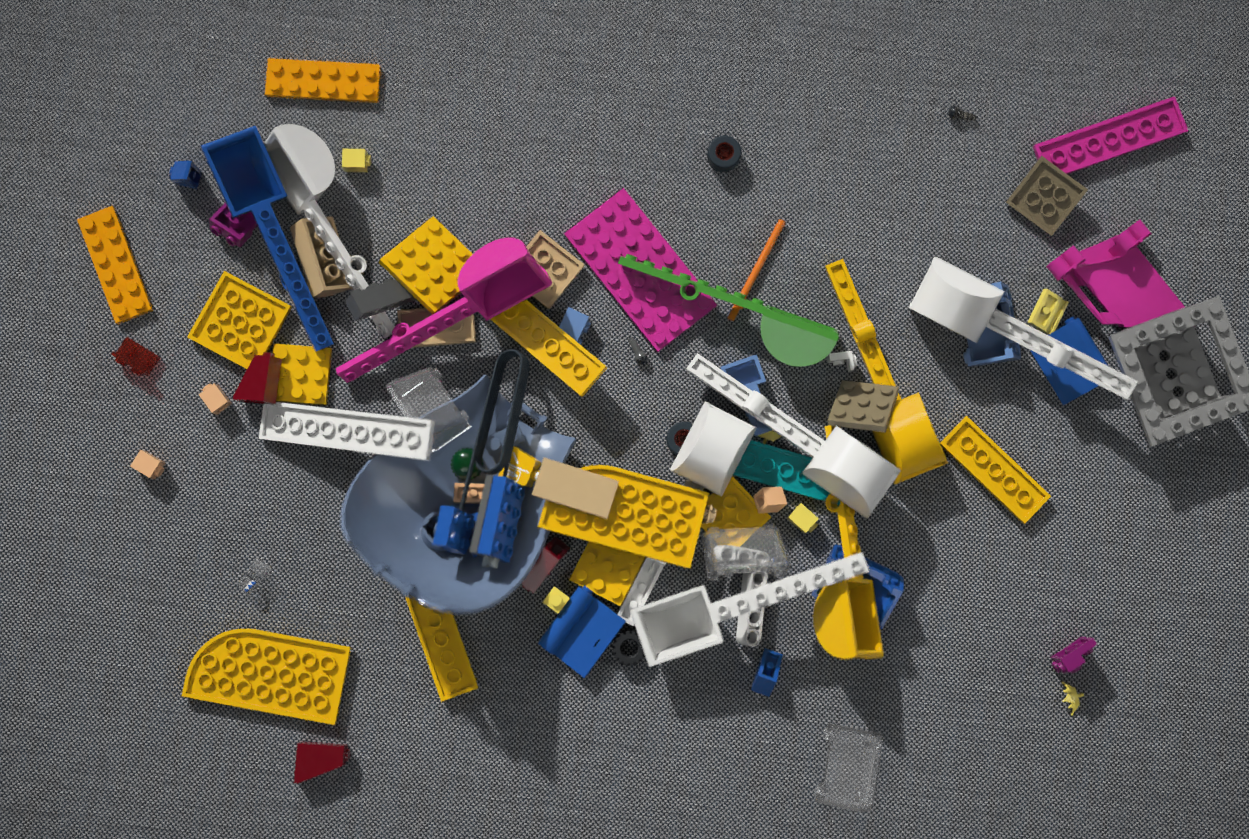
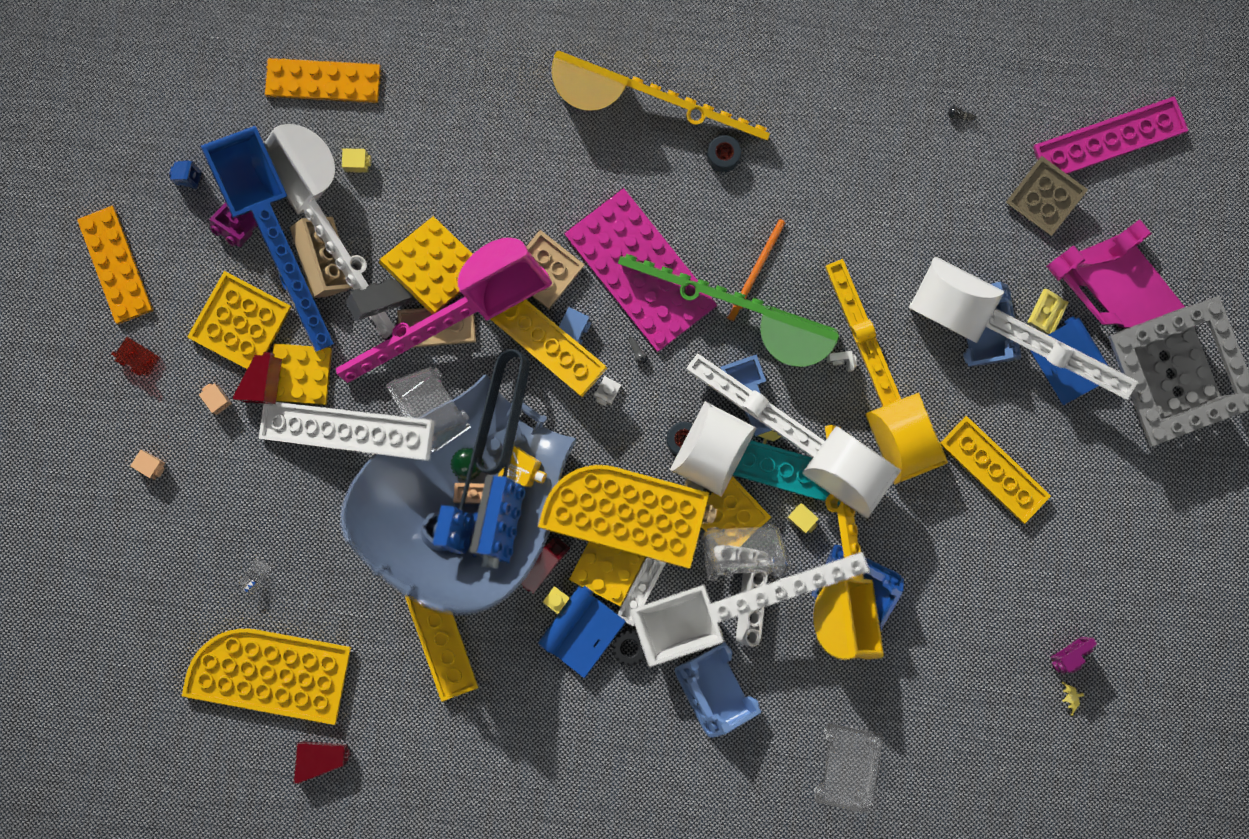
(575, 488): tan tile -> none
(595, 88): none -> yellow plate
(607, 391): none -> white bracket
(715, 691): none -> medium blue windscreen
(767, 672): blue slope -> none
(770, 499): light nougat brick -> none
(863, 406): dark tan plate -> none

